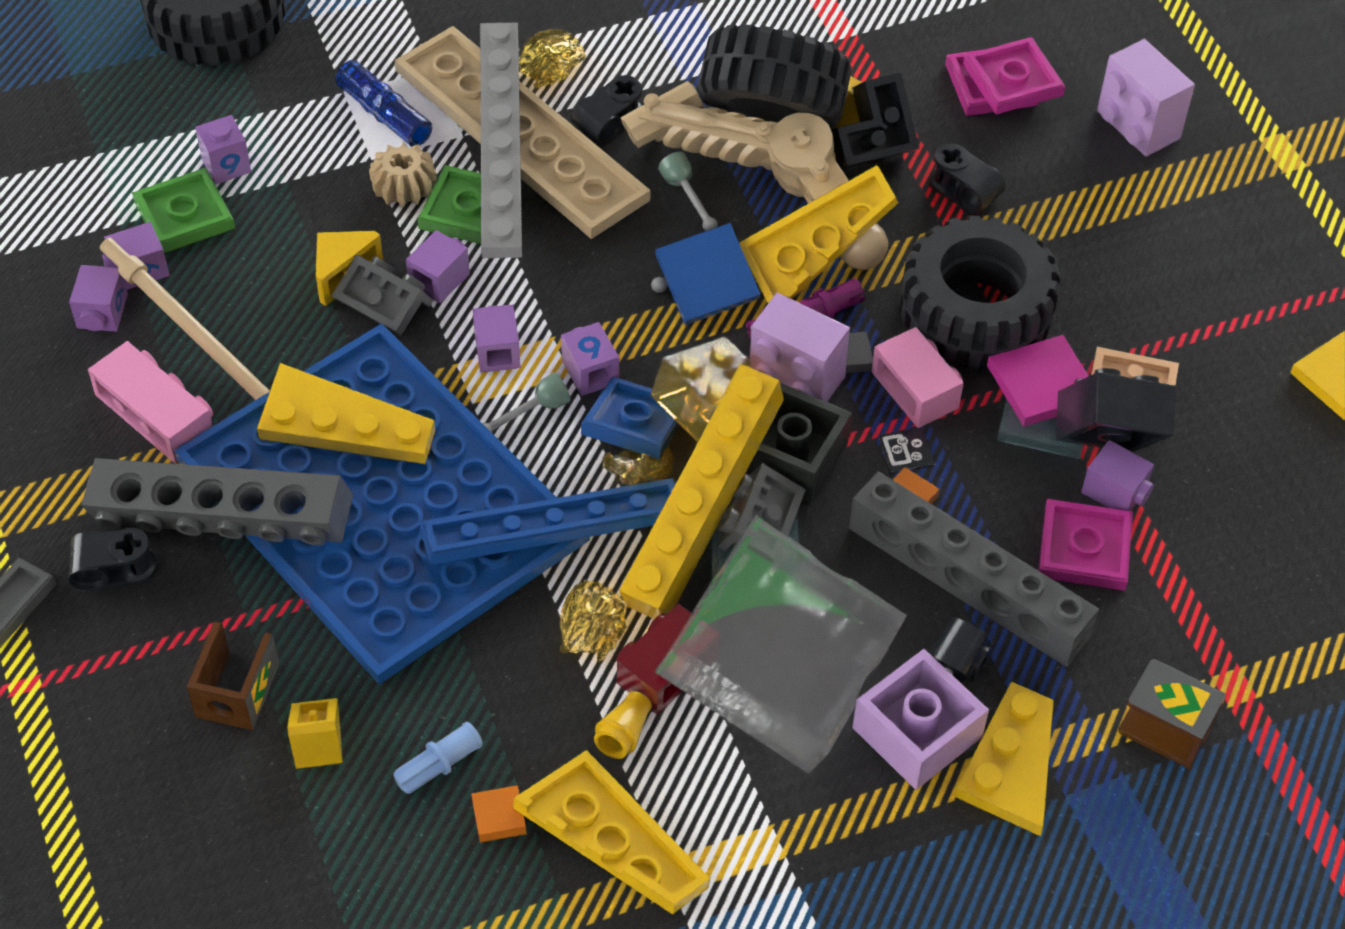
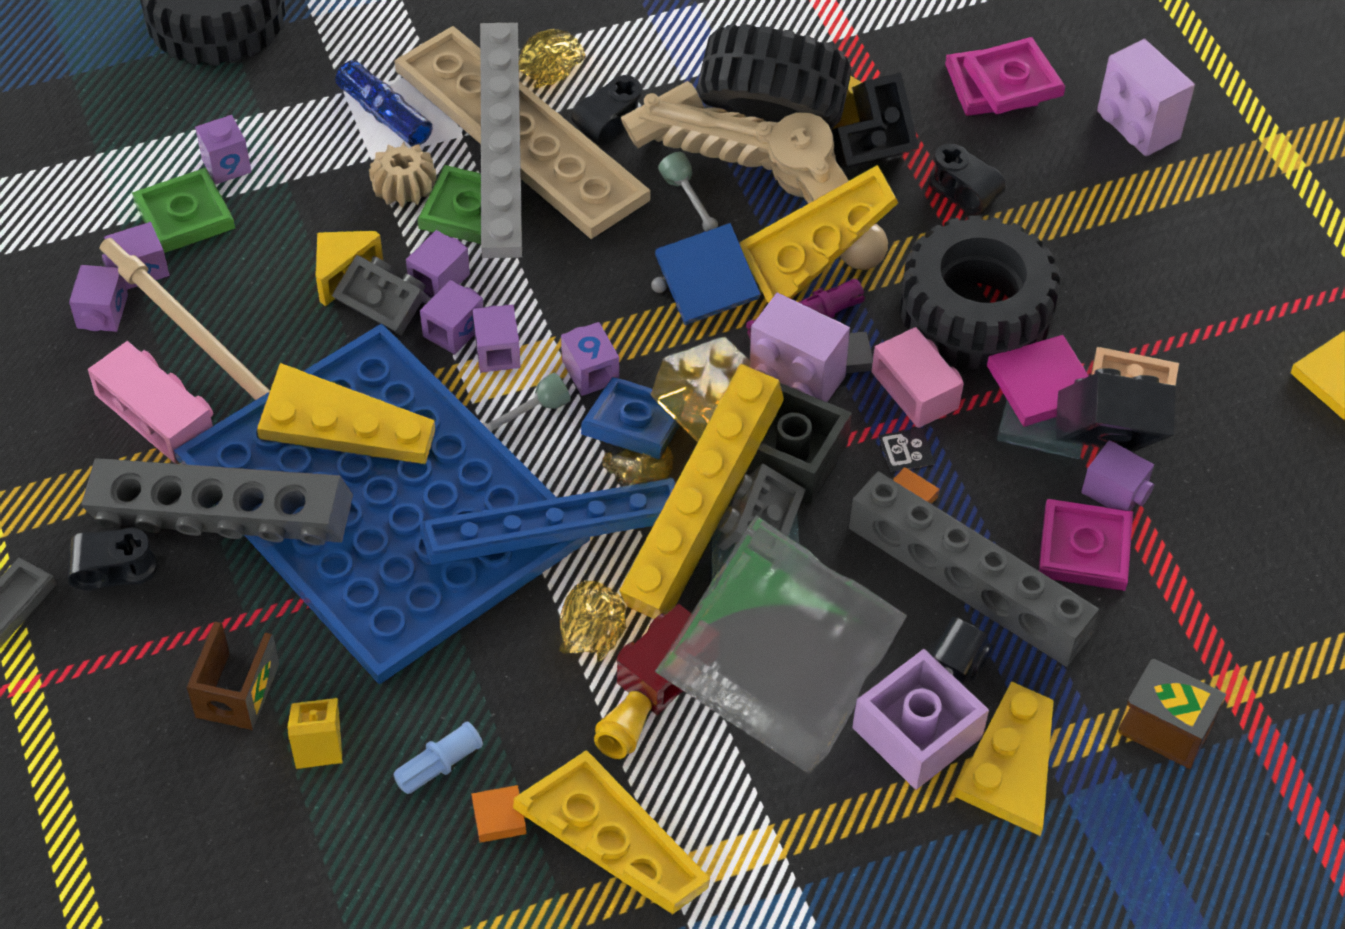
(449, 316): none -> medium lavender brick

